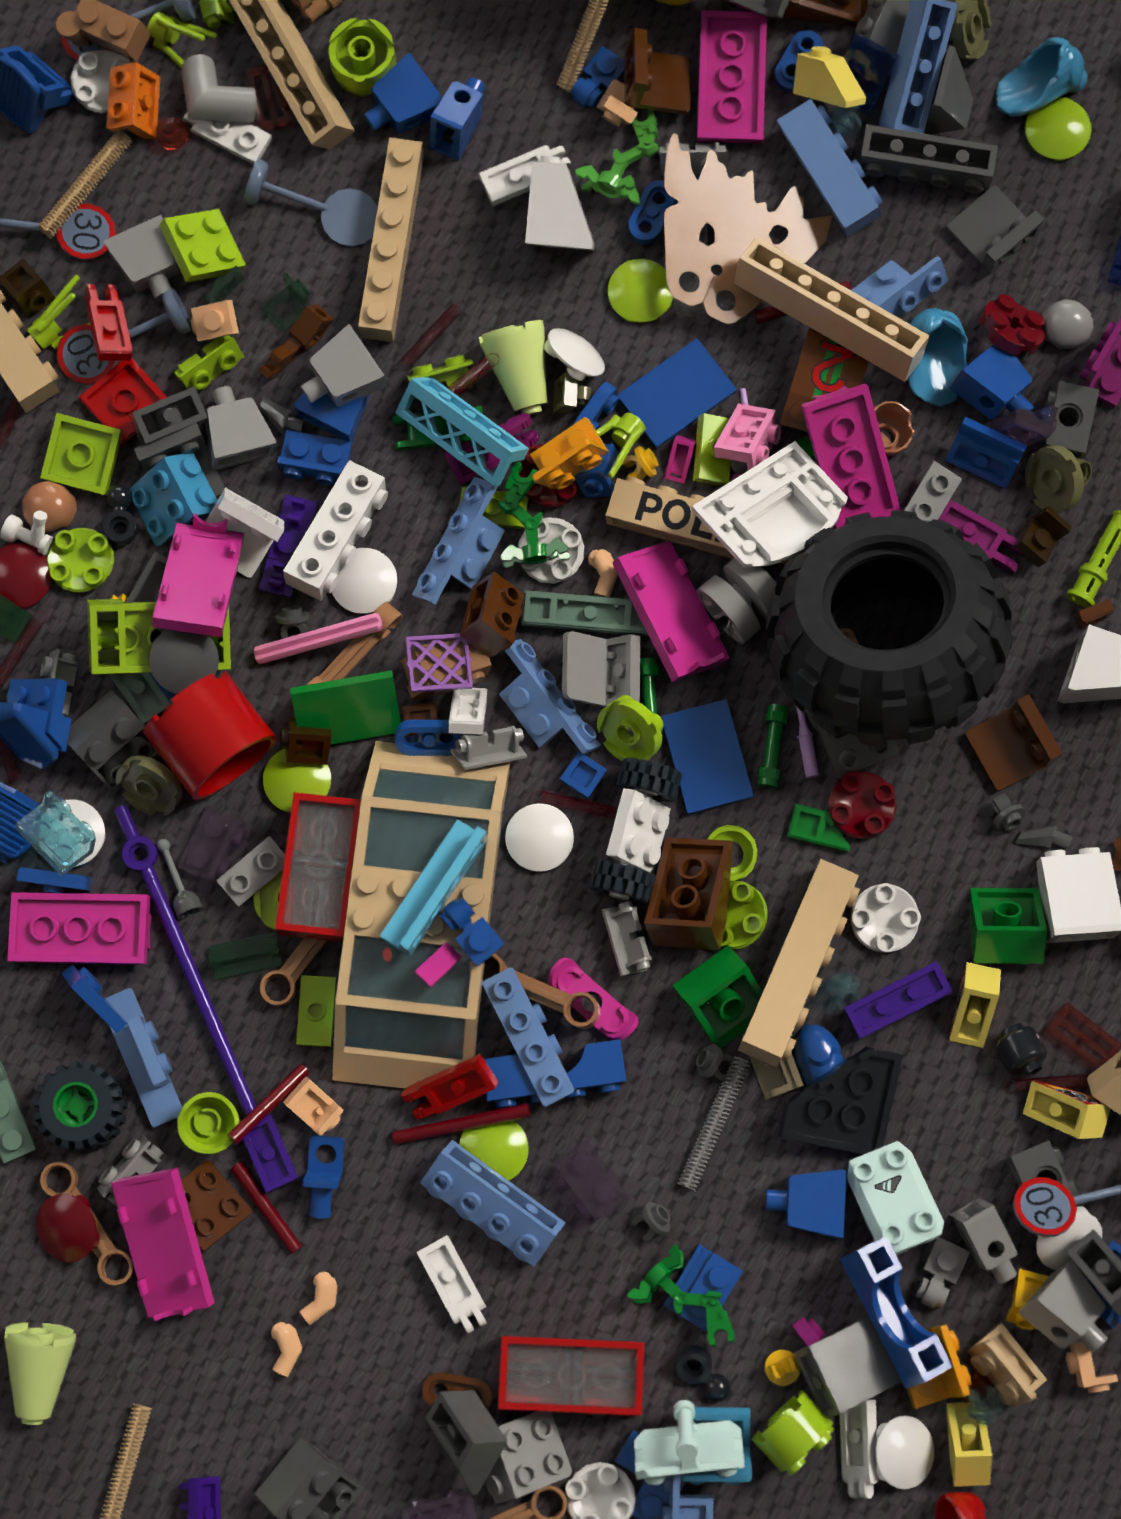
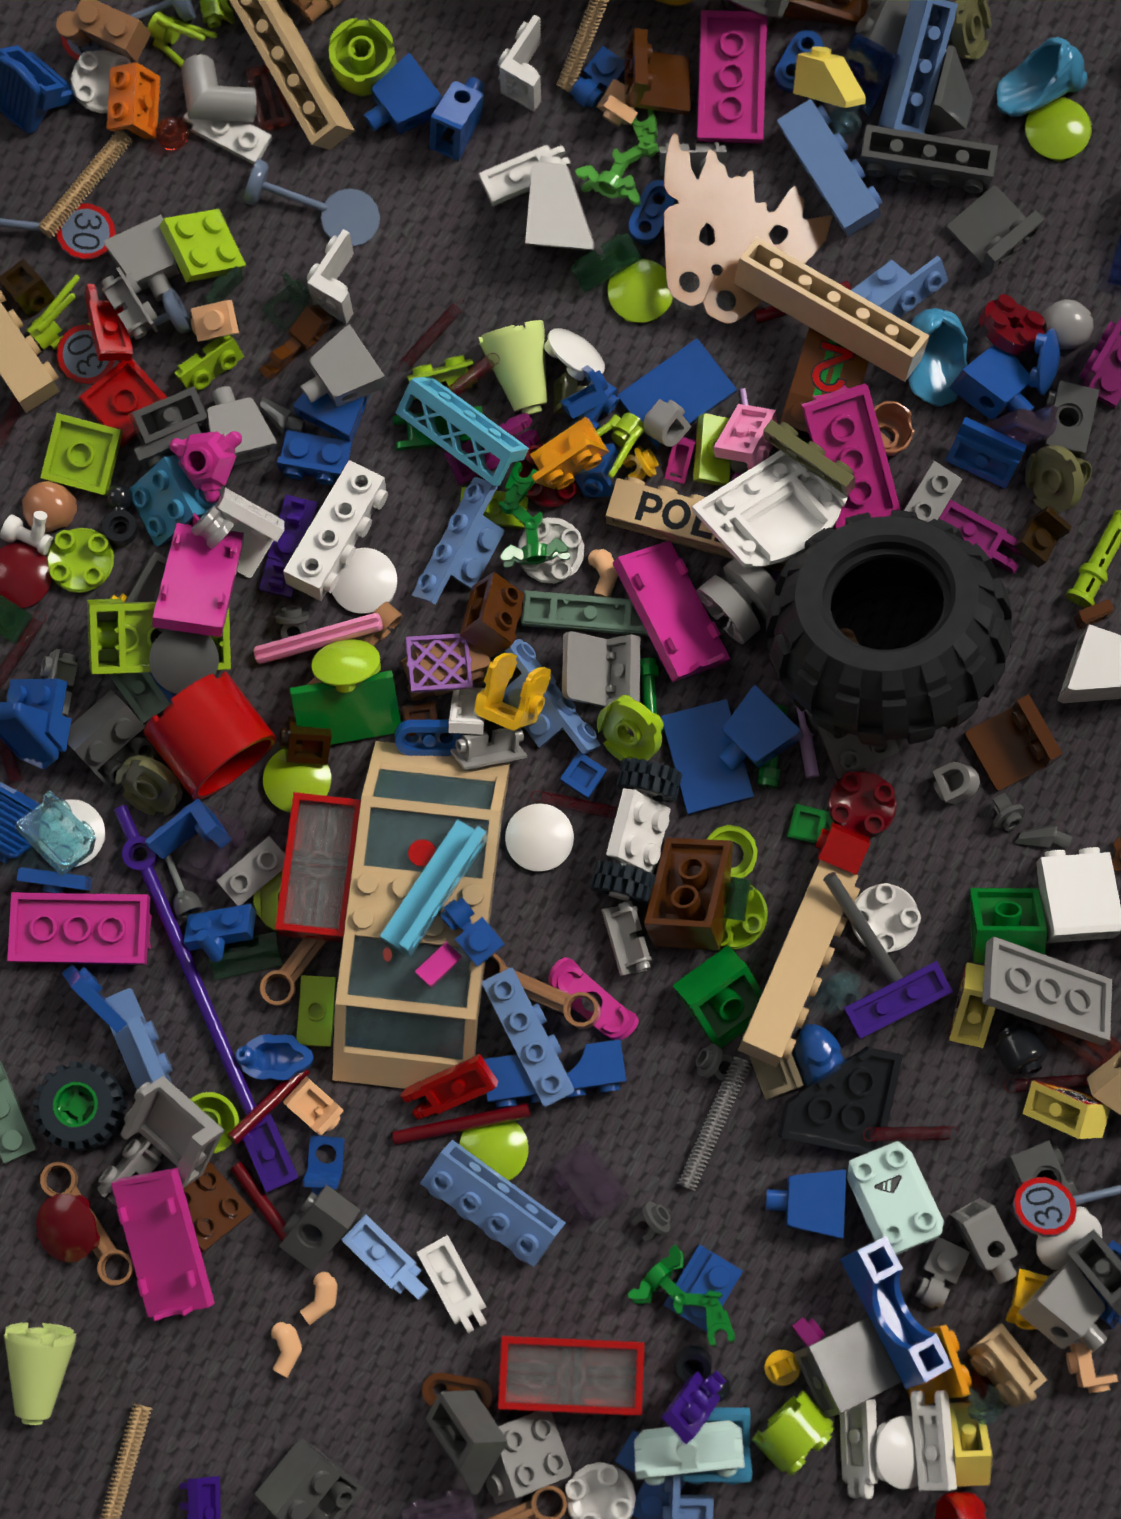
(137, 315): none -> light grey hinge
(173, 1127): none -> light grey panel
(192, 819): none -> blue bracket
(207, 460): none -> dark pink rock
(212, 527): none -> light grey wheel
(219, 927): none -> blue plate
(274, 1057): none -> blue arm
(319, 1227): none -> dark grey brick
(323, 277): none -> white bracket
(346, 663): none -> lime dish
(385, 1257): none -> light blue hinge
(391, 240): tan brick -> none
(421, 852): none -> red sticker
(490, 702): none -> yellow piece
(516, 76): none -> white bracket
(584, 401): none -> blue bracket
(616, 256): none -> clear green hinge
(666, 423): none -> light grey plate
(693, 1405): none -> dark purple plate
(737, 898): none -> clear green pin
(757, 731): none -> blue torso
(810, 456): none -> olive plate
(842, 847): none -> red brick
(862, 927): none -> dark grey bar
(905, 1134): none -> dark red piece
(933, 1442): none -> white hinge
(956, 782): none -> light grey plate
(1047, 991): none -> light grey plate
(1048, 362): none -> blue dish

